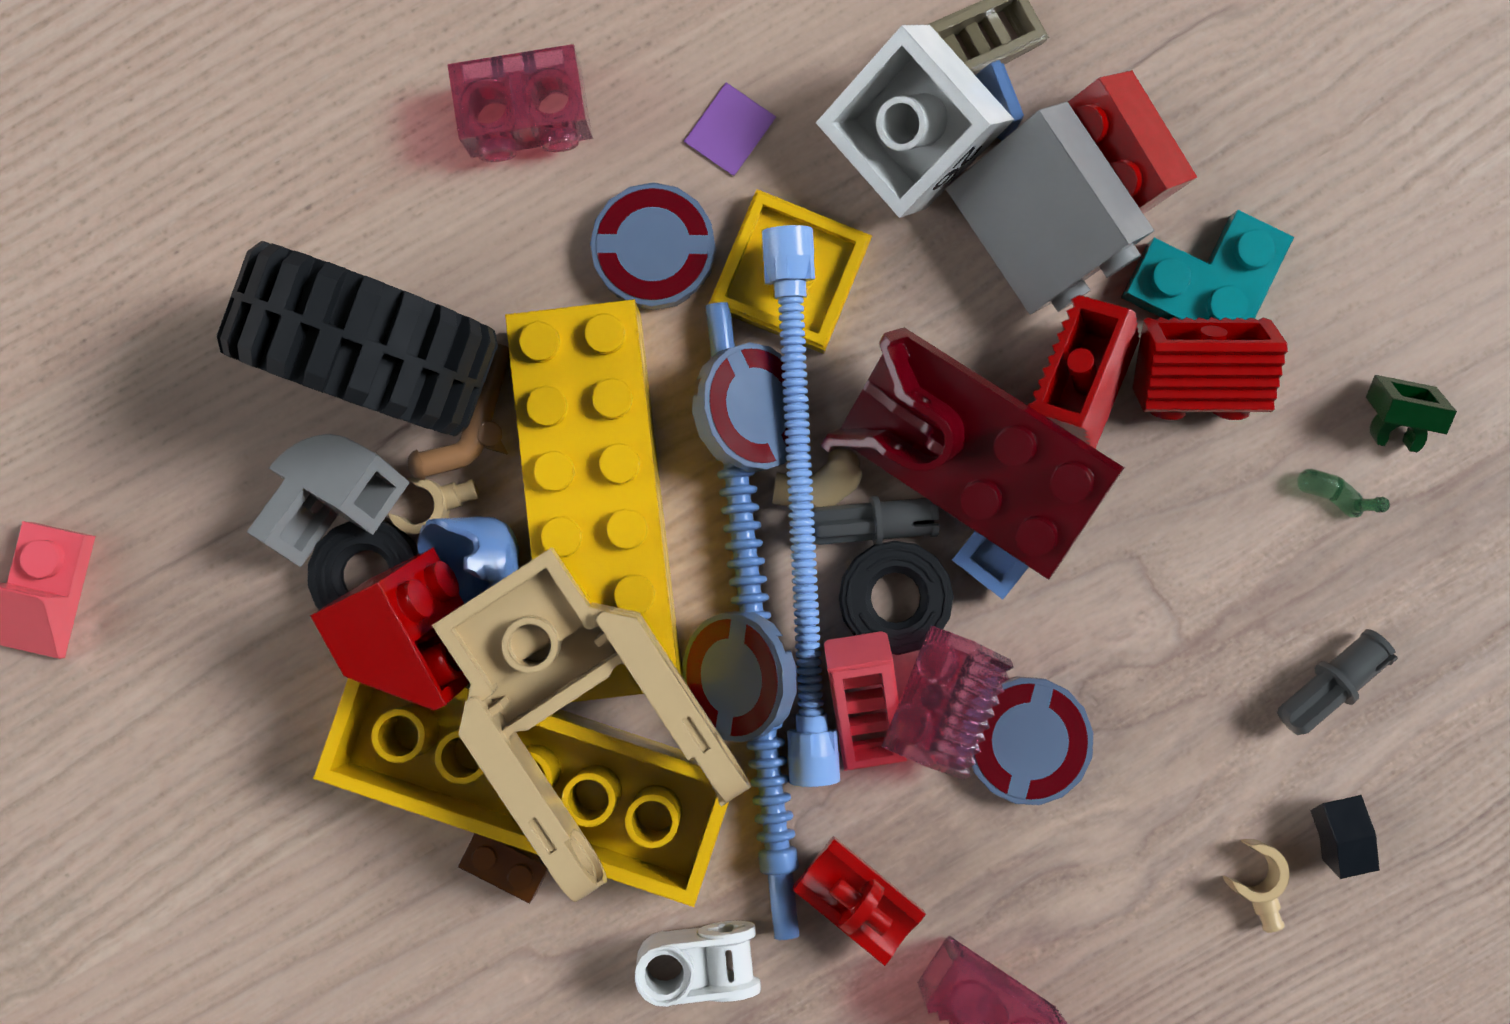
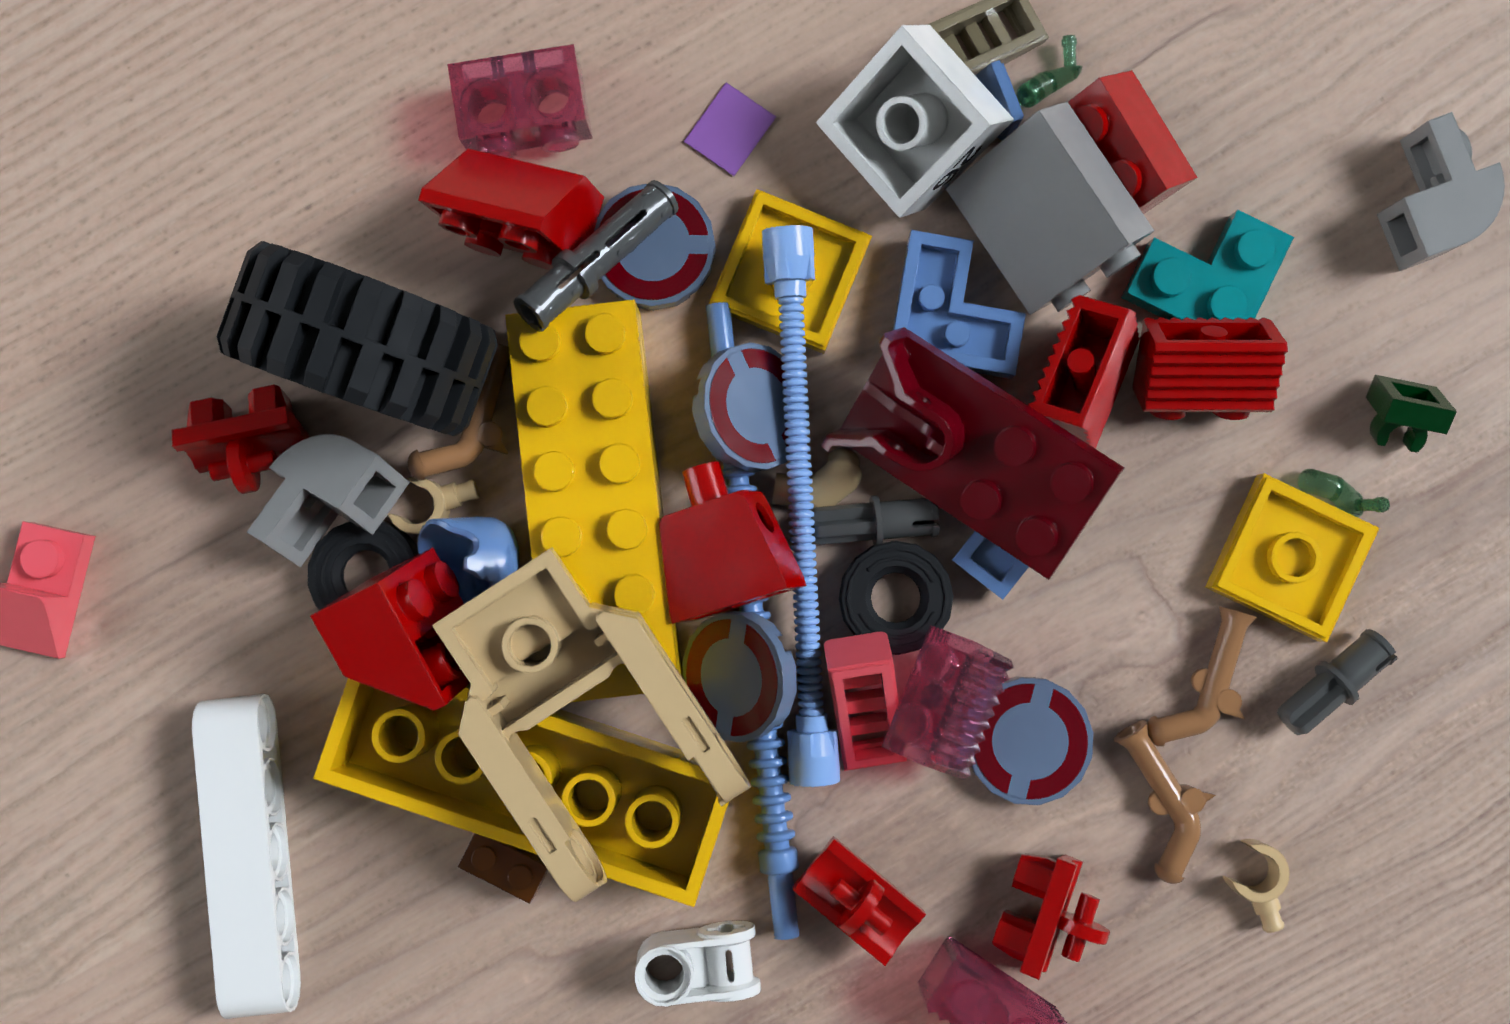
(239, 444): none -> red hips
(246, 856): none -> white beam
(513, 206): none -> red slope
(546, 301): none -> dark grey pin
(723, 549): none -> red torso
(934, 307): none -> medium blue plate
(1036, 940): none -> red hips
(1050, 81): none -> clear green piece
(1170, 798): none -> medium nougat piece
(1211, 683): none -> medium nougat piece
(1292, 557): none -> yellow tile
(1347, 837): black piece -> none
(1452, 200): none -> light grey brick

